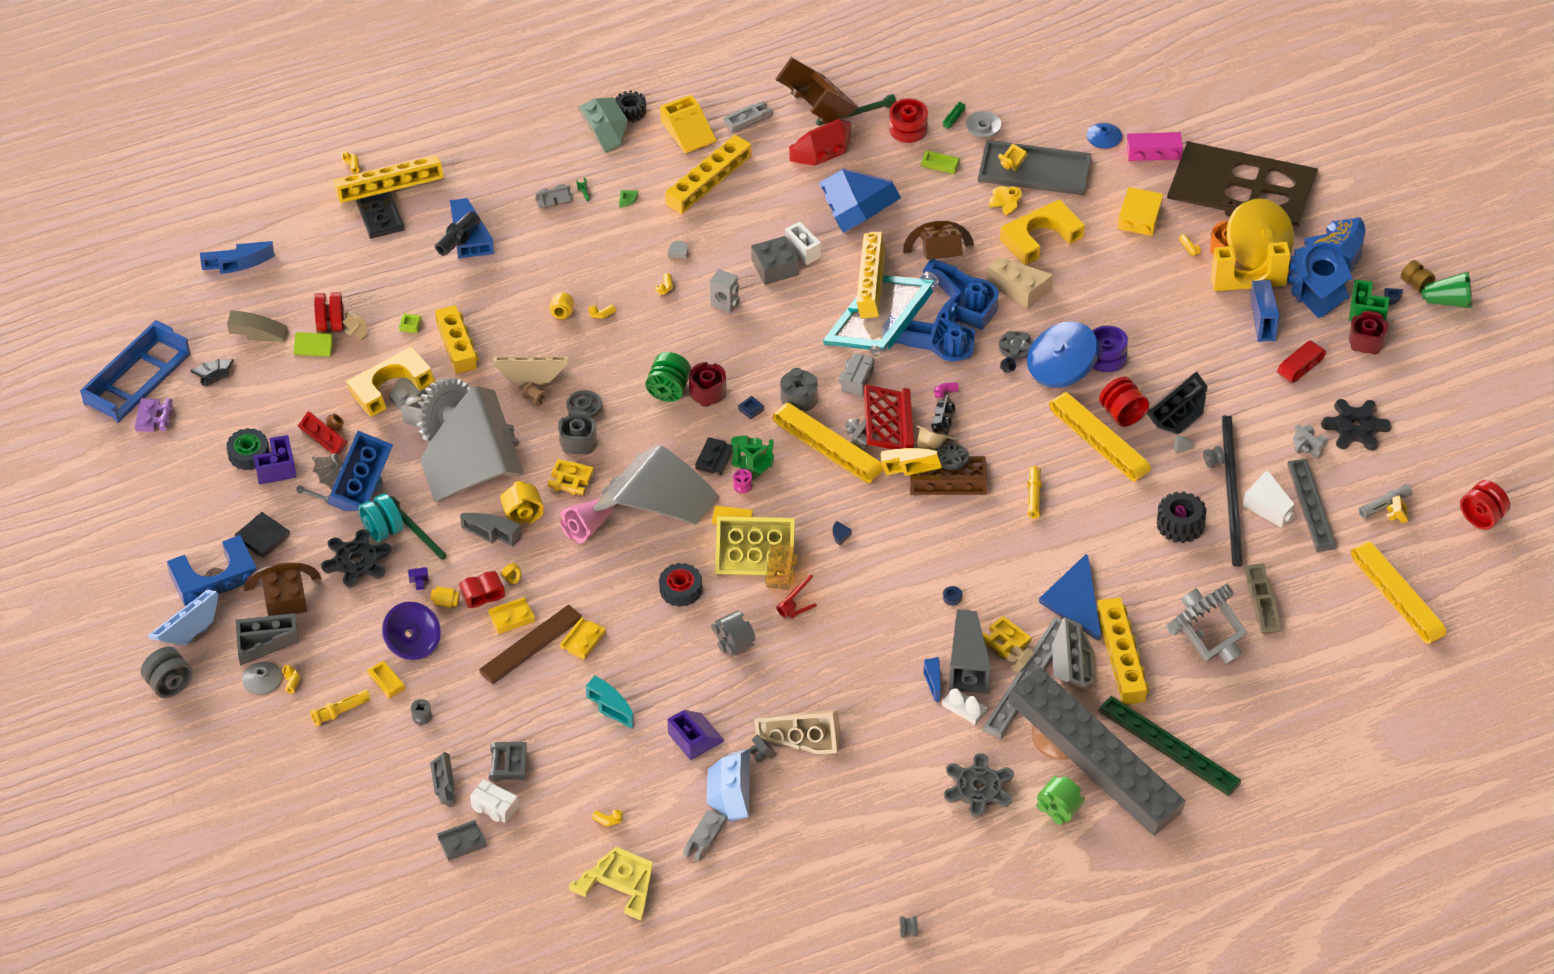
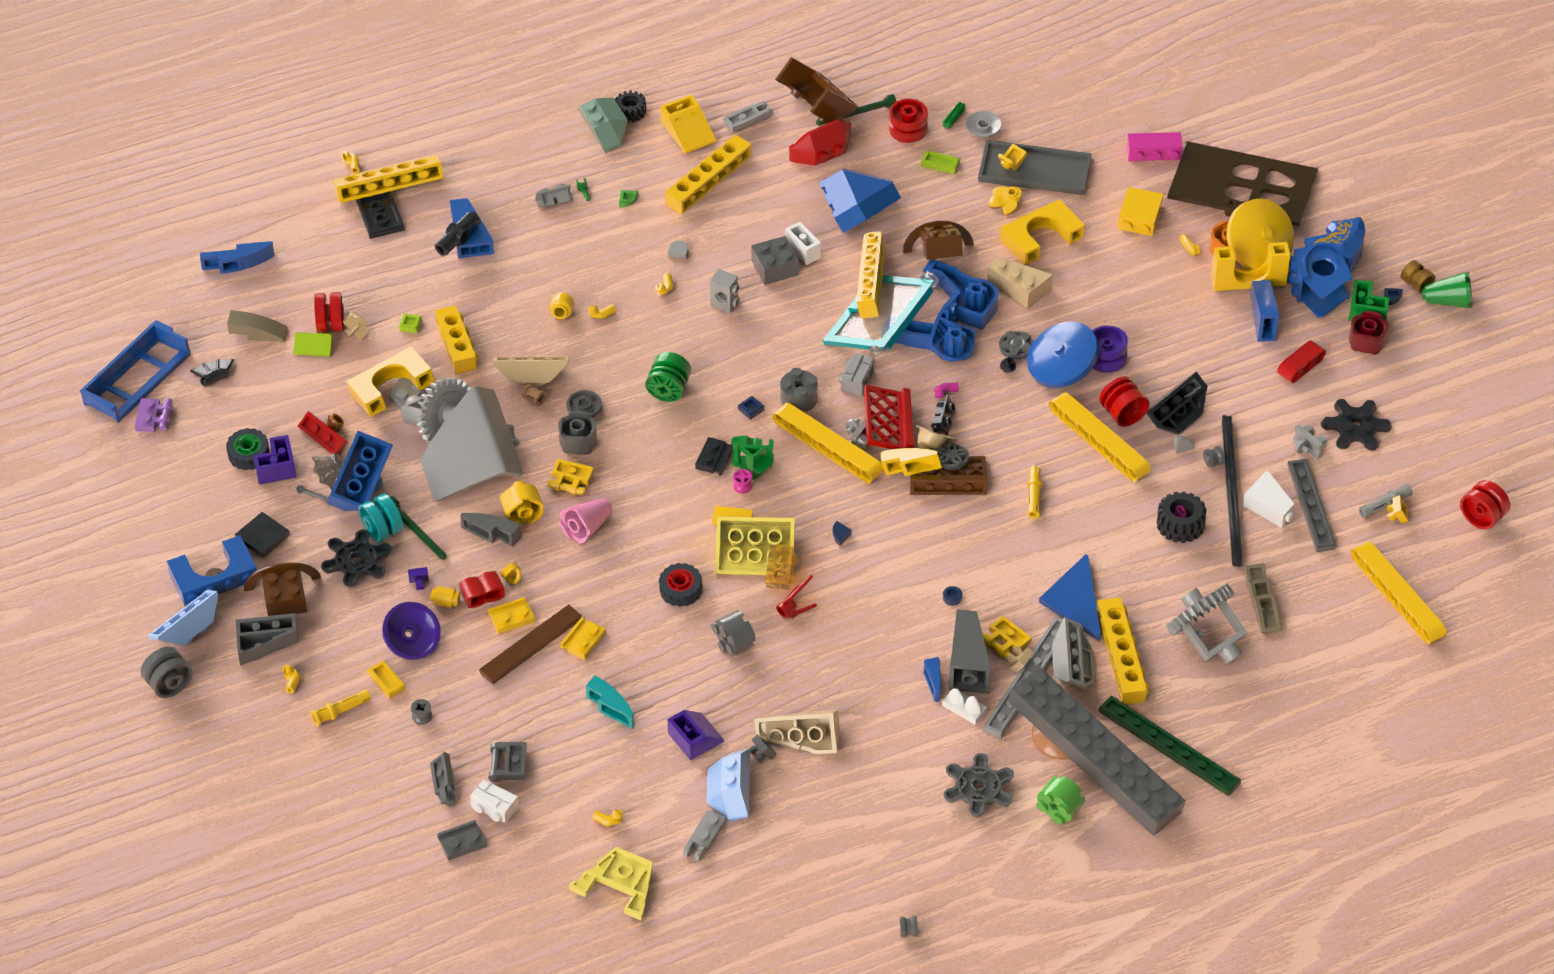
(264, 683): light grey dish -> none
(662, 485): light grey panel -> none
(707, 383): dark red brick -> none
(1104, 135): blue dish -> none

